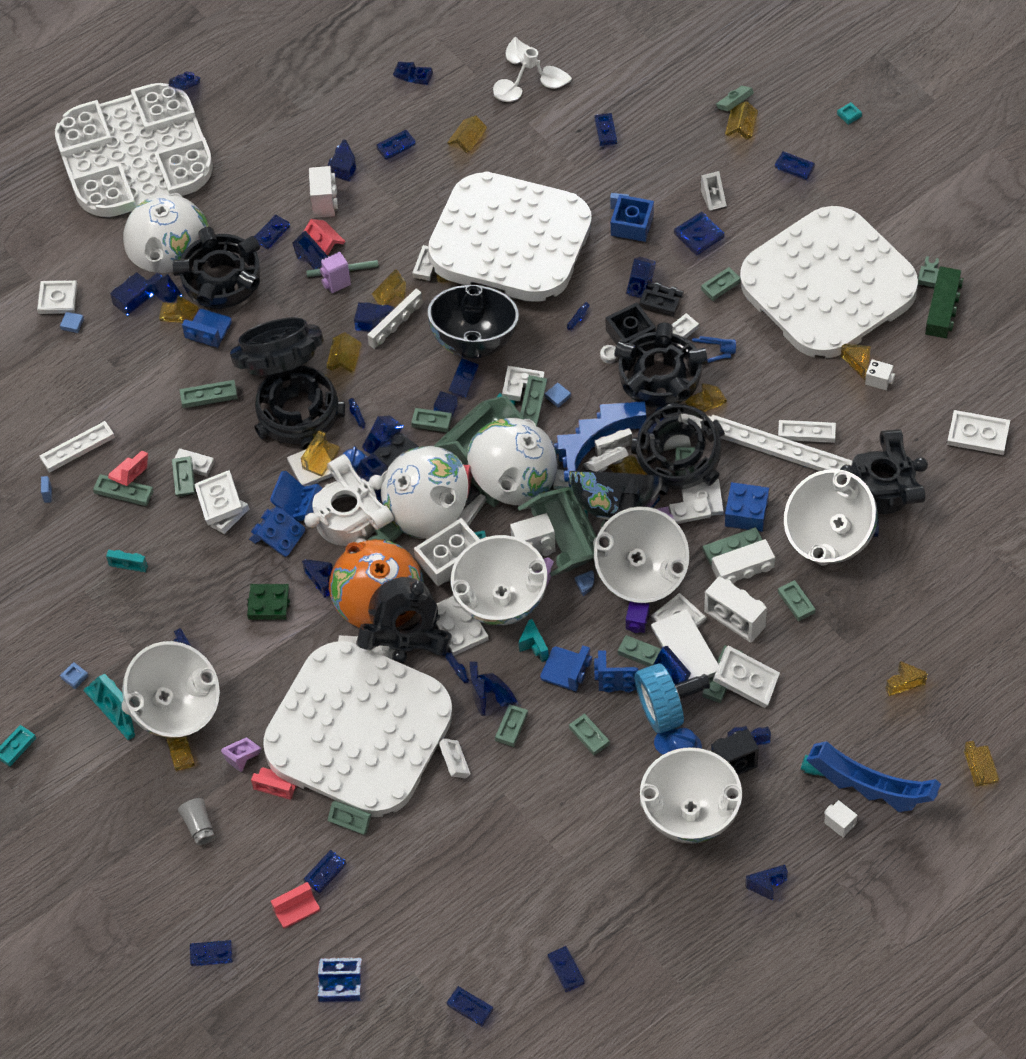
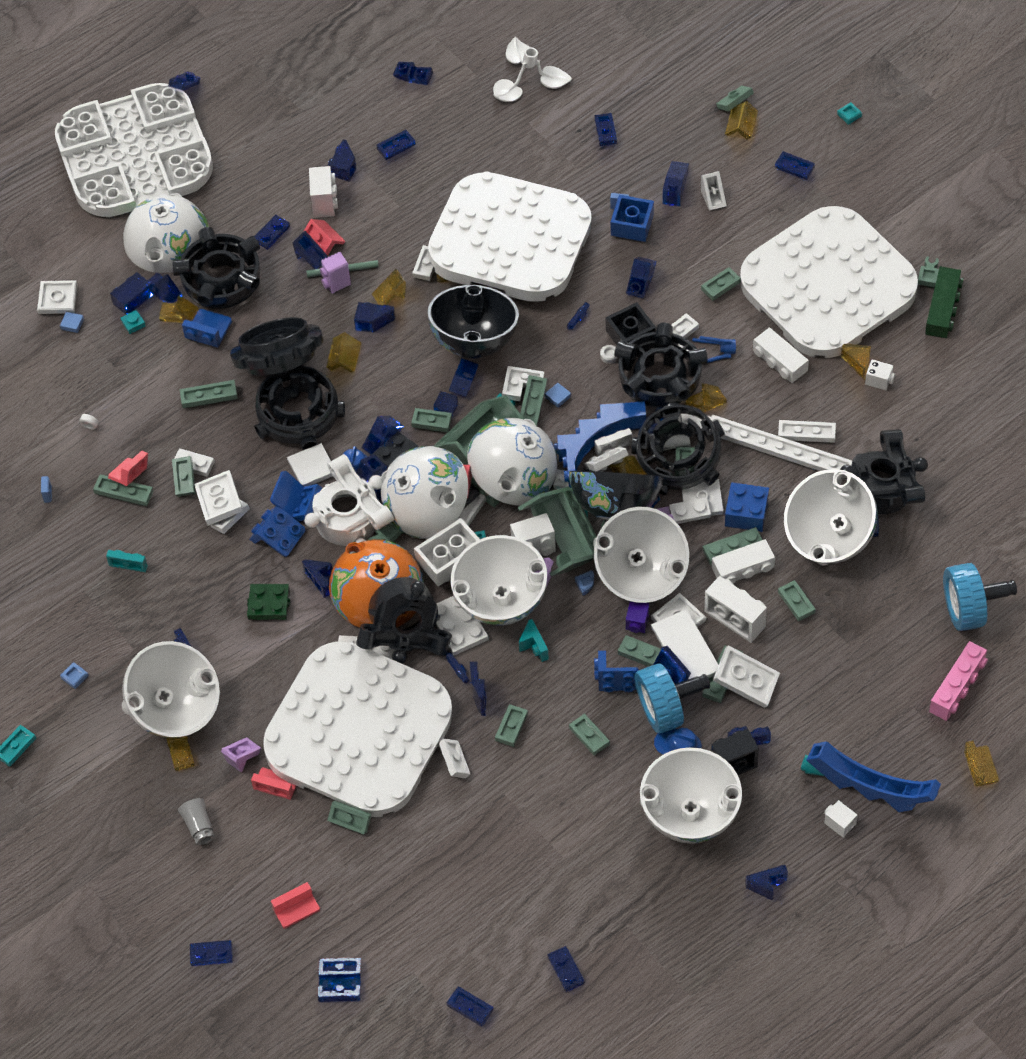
(77, 446): white plate -> none
(89, 421): none -> white tile
(109, 700): teal wing -> none
(133, 322): none -> teal plate
(319, 454): clear yellow panel -> none
(325, 871): clear blue plate -> none
(355, 410): clear blue piece -> none
(395, 318): white plate -> none
(468, 133): clear yellow panel -> none
(495, 685): clear blue slope -> none
(566, 667): blue bracket -> none
(660, 302): black plate -> none
(675, 183): none -> clear blue slope
(699, 233): clear blue plate -> none
(780, 355): none -> white brick
(909, 678): clear yellow slope -> none
(958, 680): none -> bright pink brick
(968, 597): none -> dark azure wheel
(978, 432): white plate -> none

